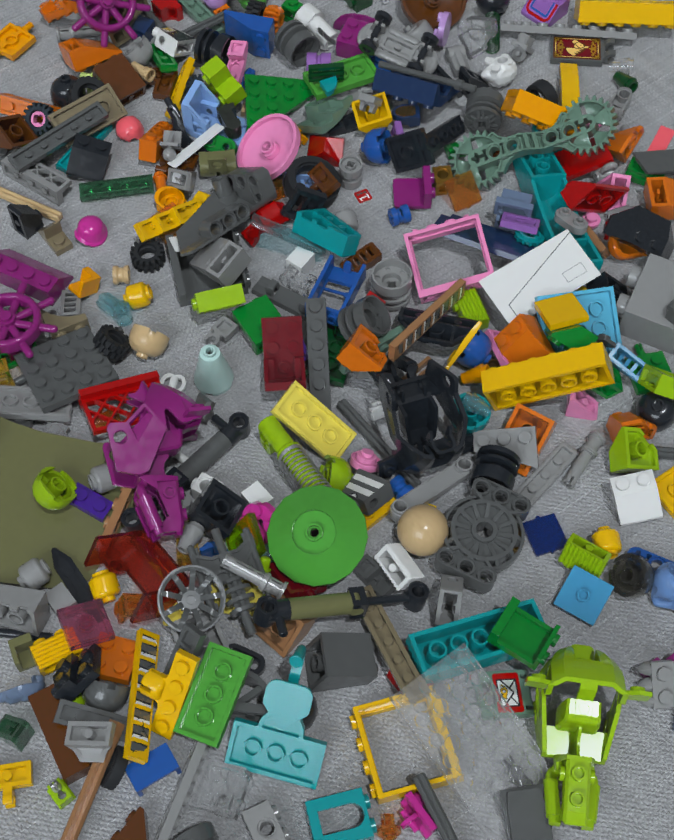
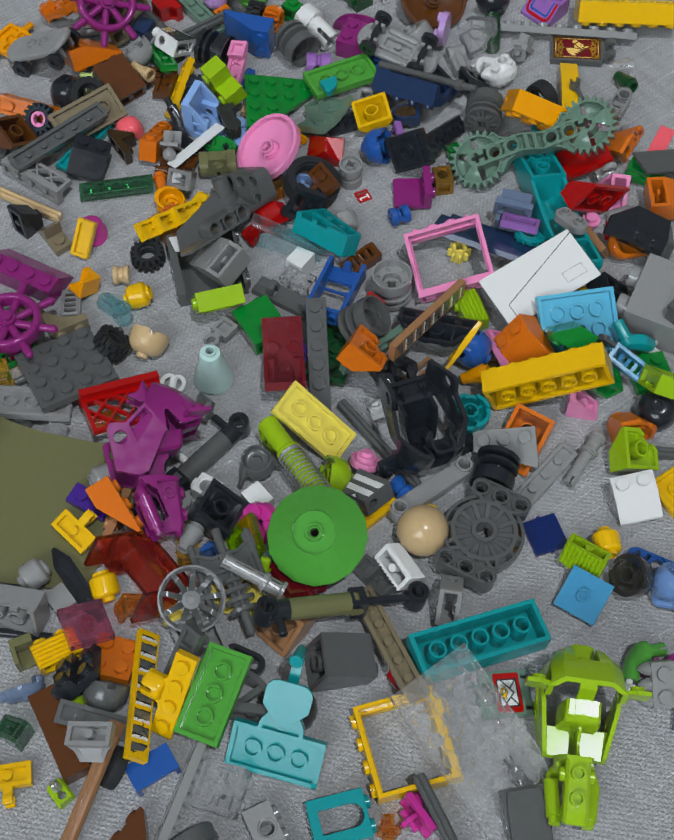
(41, 45): none -> light grey piece
(53, 489): lime cylinder -> none
(76, 530): none -> yellow plate
(83, 238): none -> yellow tile
(108, 499): none -> orange slope
(122, 143): none -> dark brown slope
(257, 464): none -> dark grey piece
(322, 71): dark green tile -> none
(369, 100): light grey tile -> none
(459, 252): none -> light yellow gear
(462, 191): clear orange piece -> none
(476, 405): clear light blue cone -> none
(479, 65): none -> white plate
(523, 635): green panel -> none
(561, 311): yellow tile -> none
(575, 86): none -> dark grey hand
(632, 341): none -> teal arm
(638, 654): none -> bright green arm

